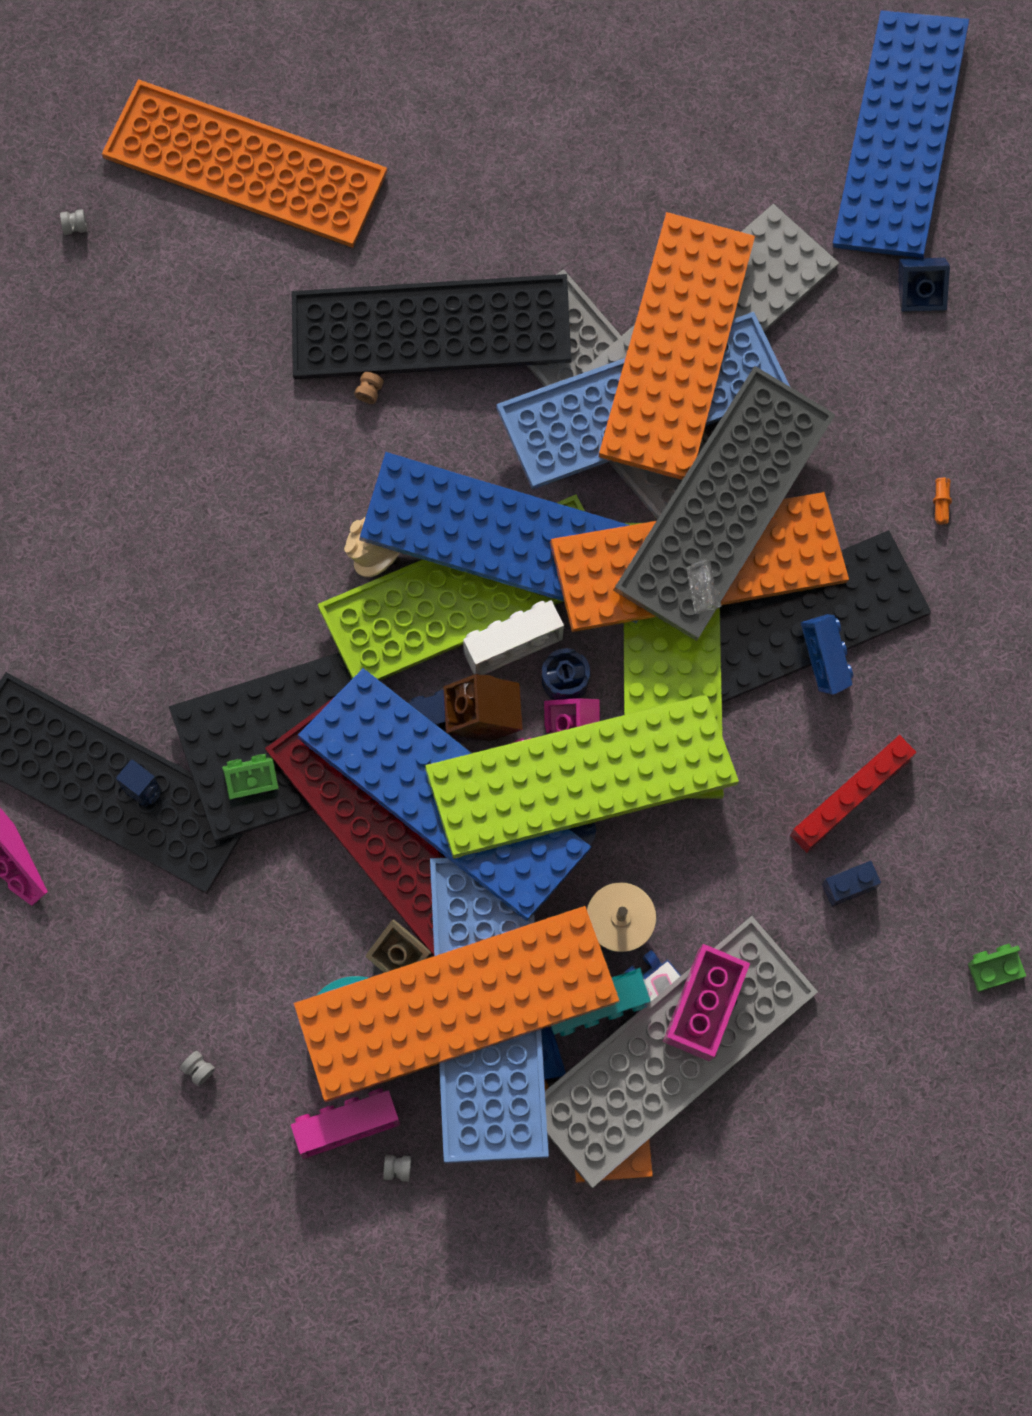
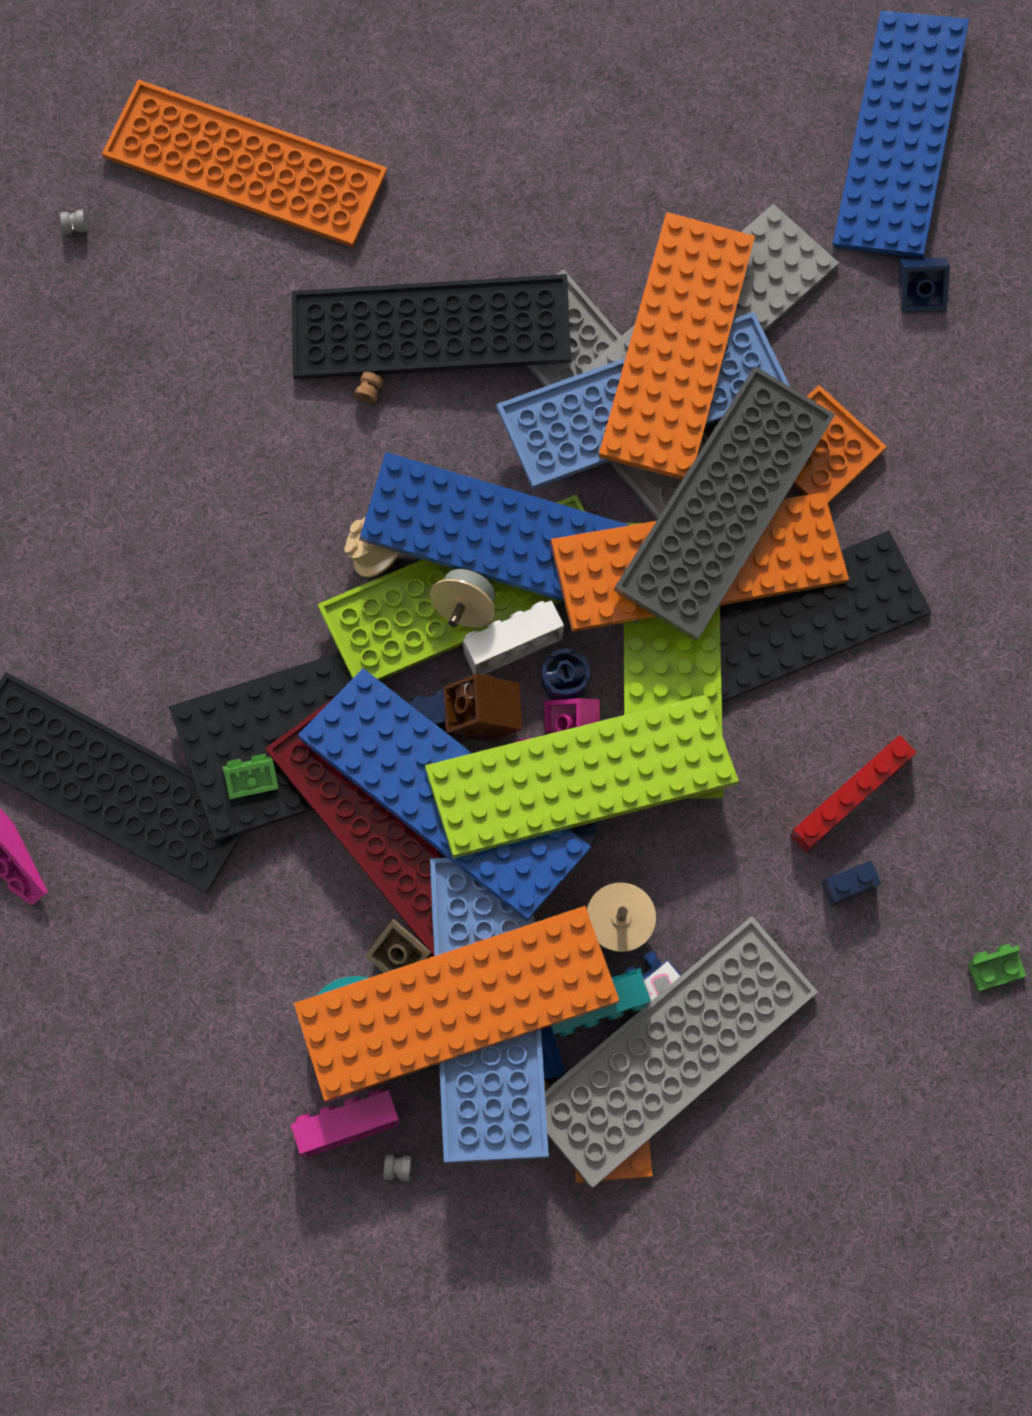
(139, 783): dark blue brick -> none
(197, 1068): light grey wheel -> none
(464, 598): none -> tan piece
(702, 586): clear plate -> none
(706, 1002): dark pink brick -> none
(827, 654): blue slope -> none
(840, 453): none -> orange plate
(942, 500): orange axle -> none

